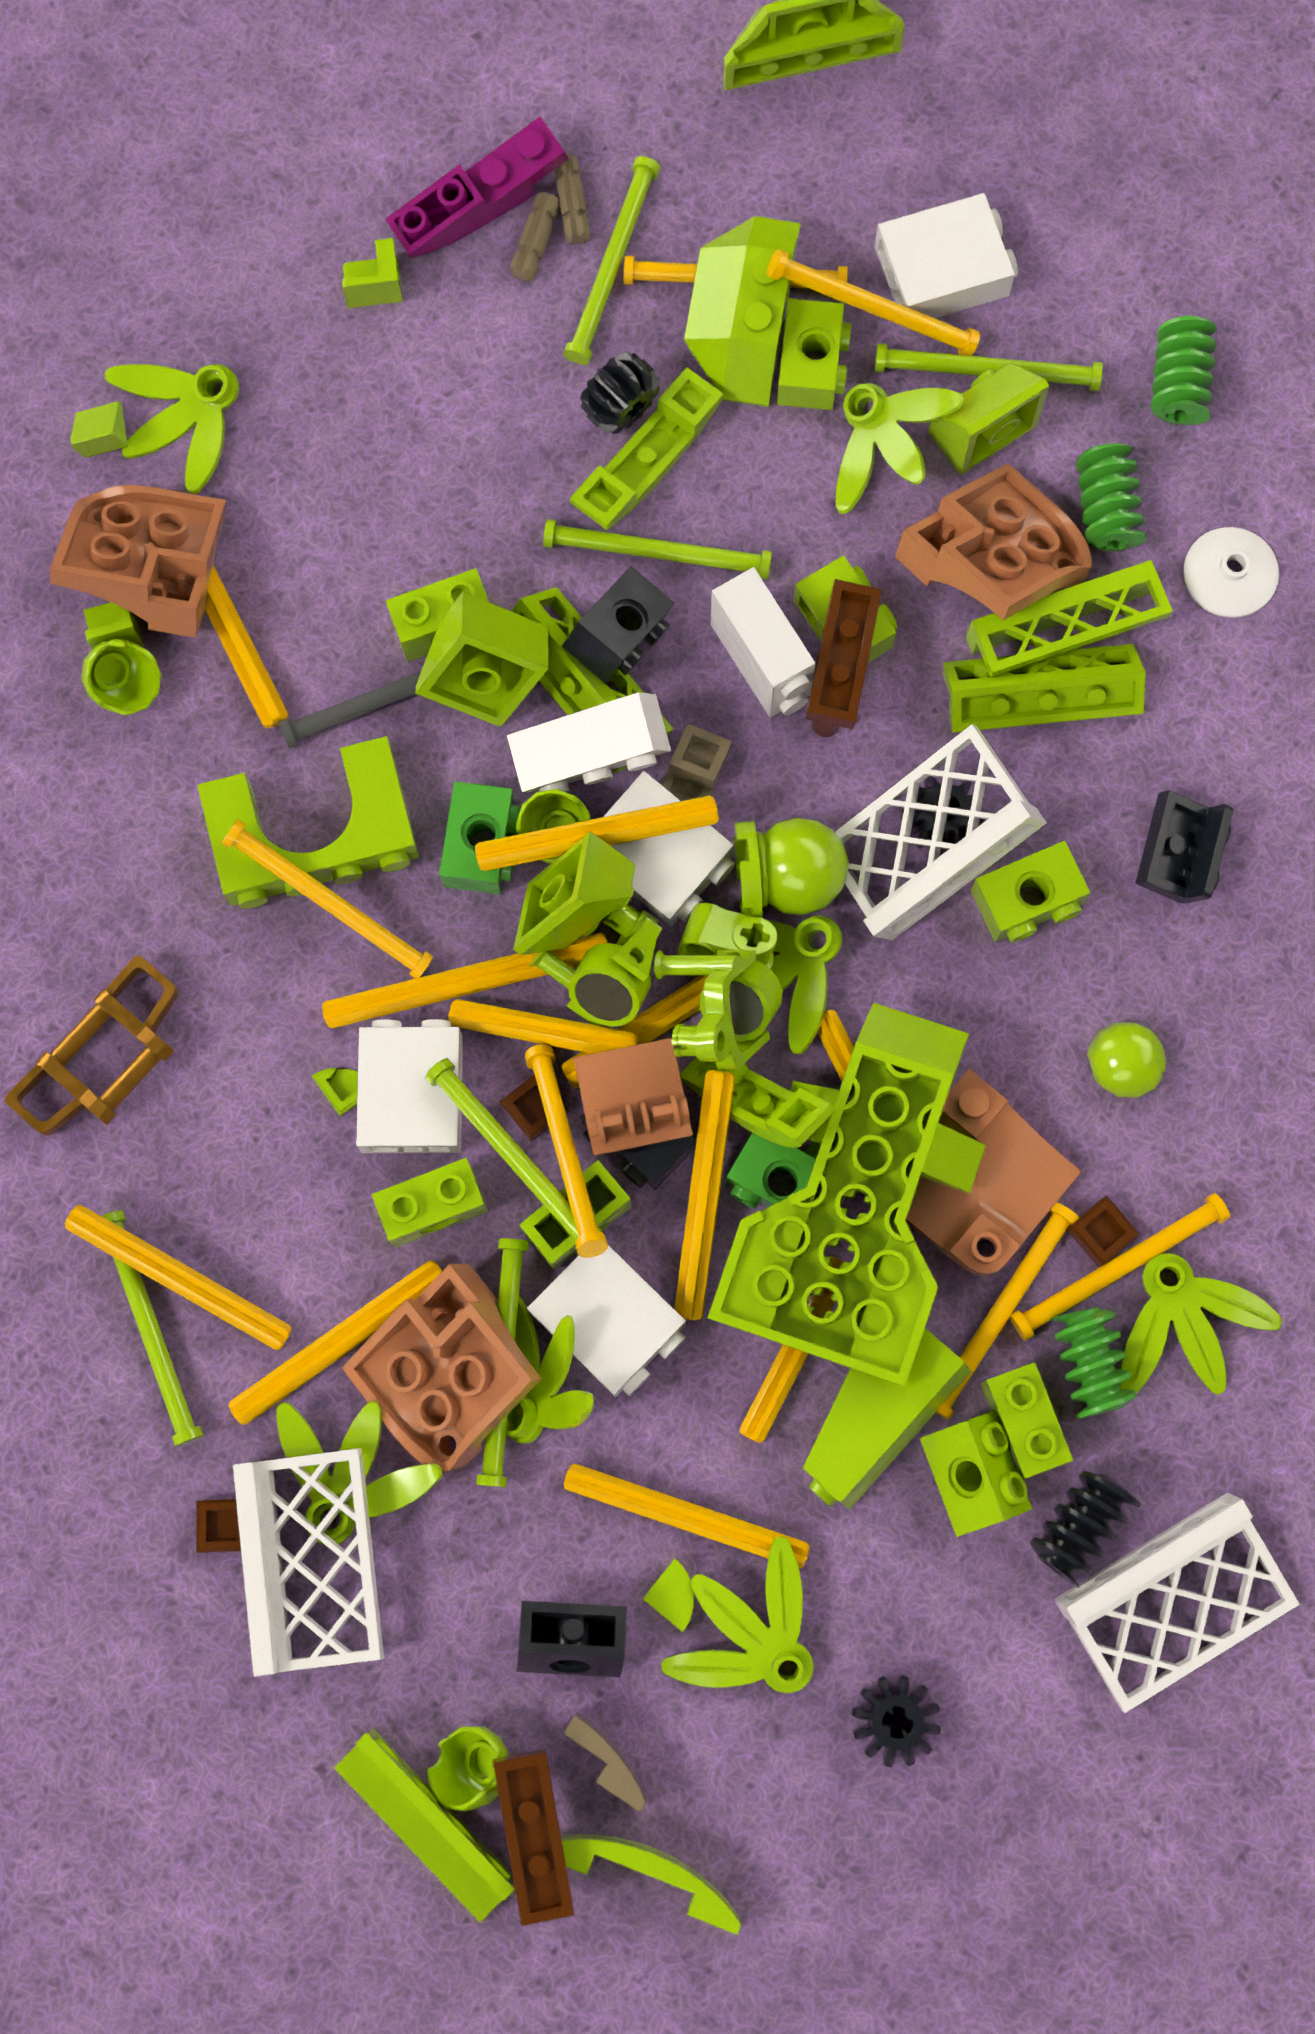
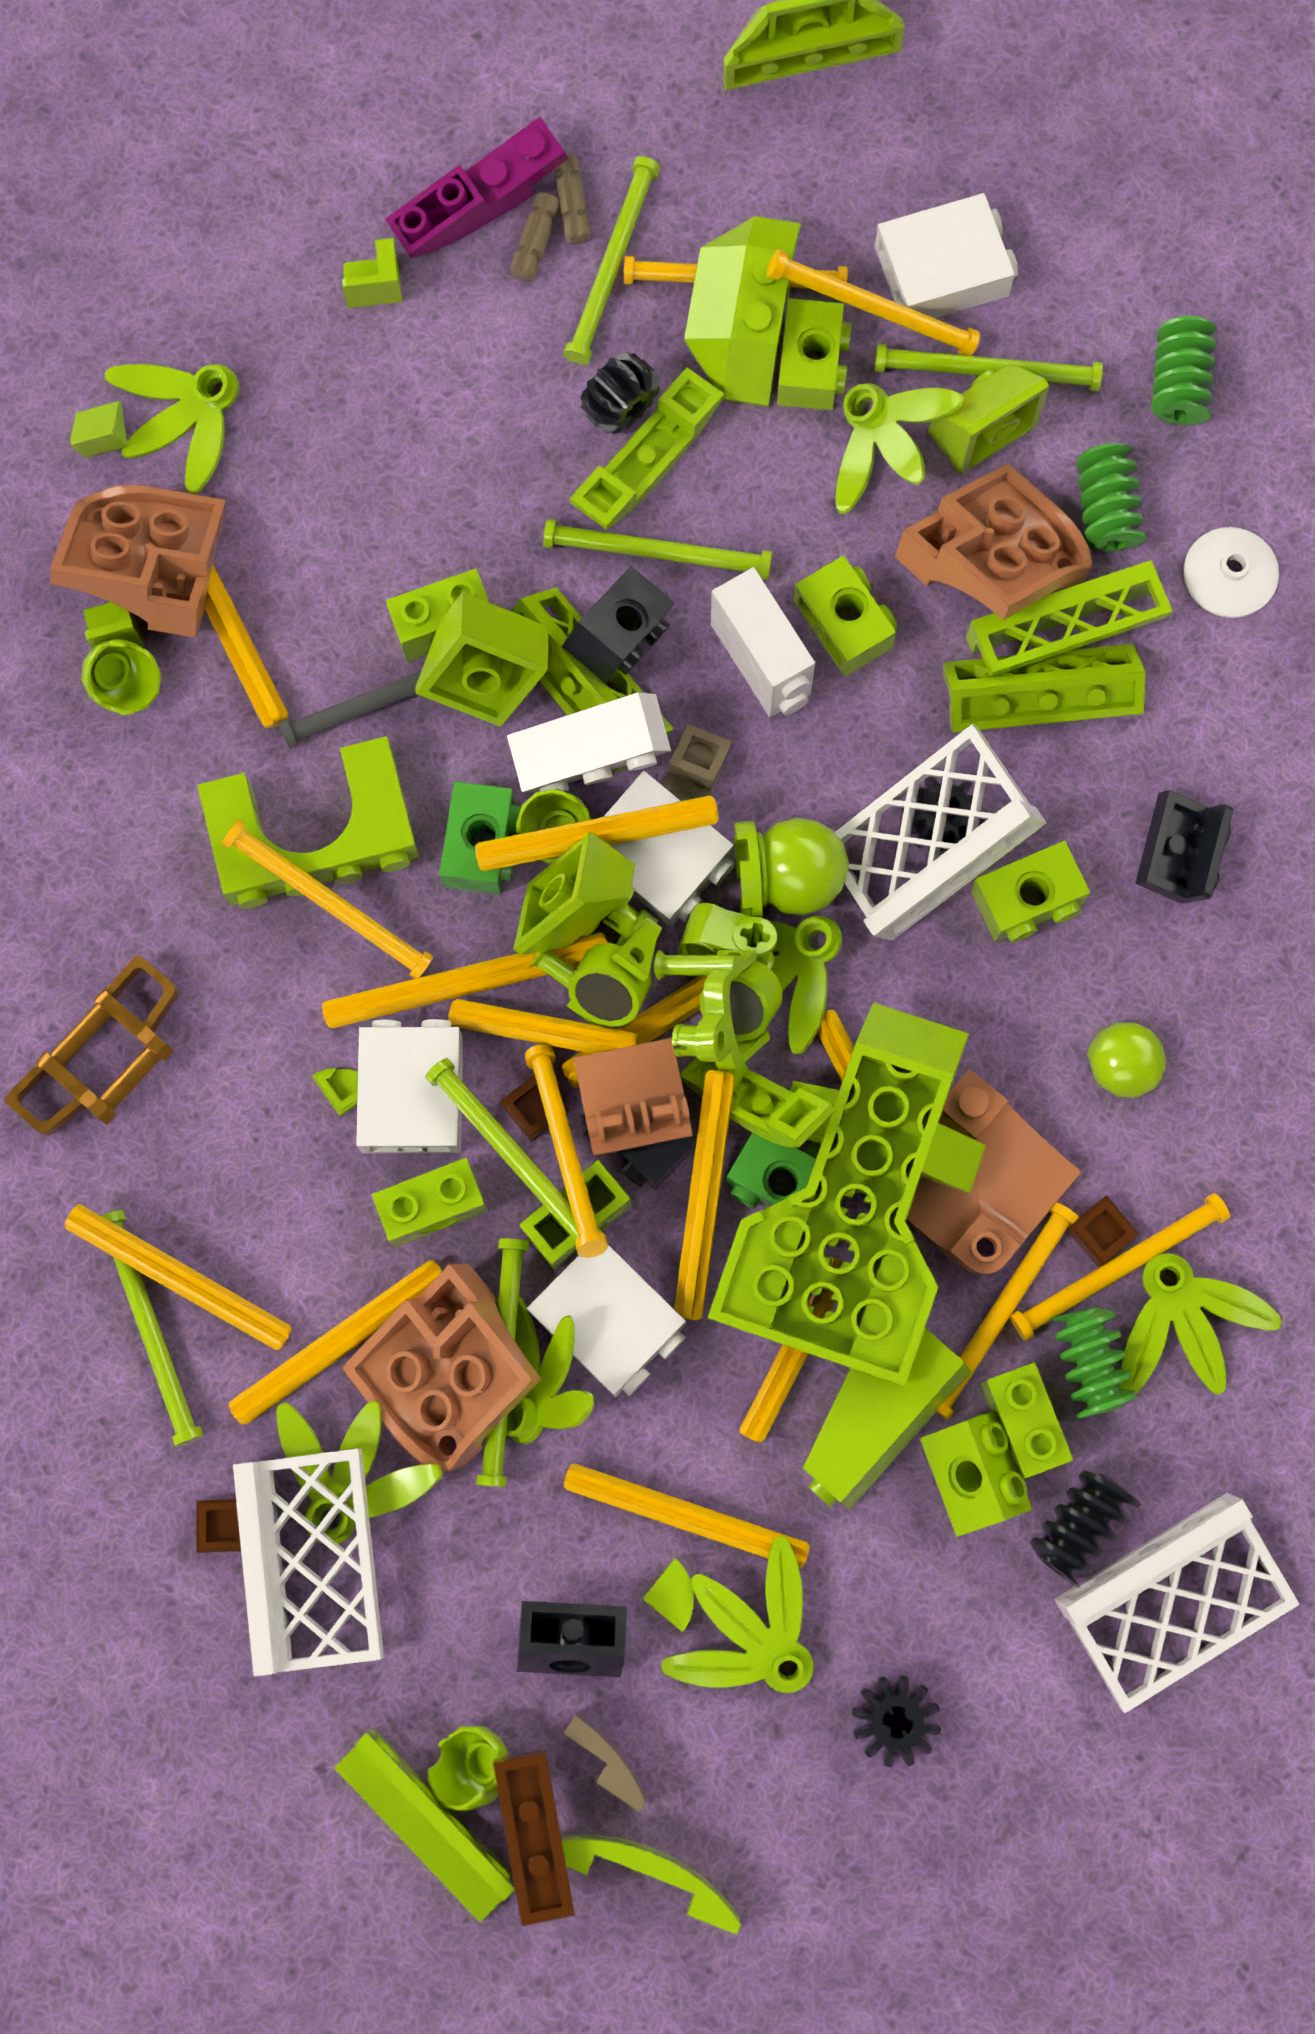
(842, 657): reddish brown piece -> none

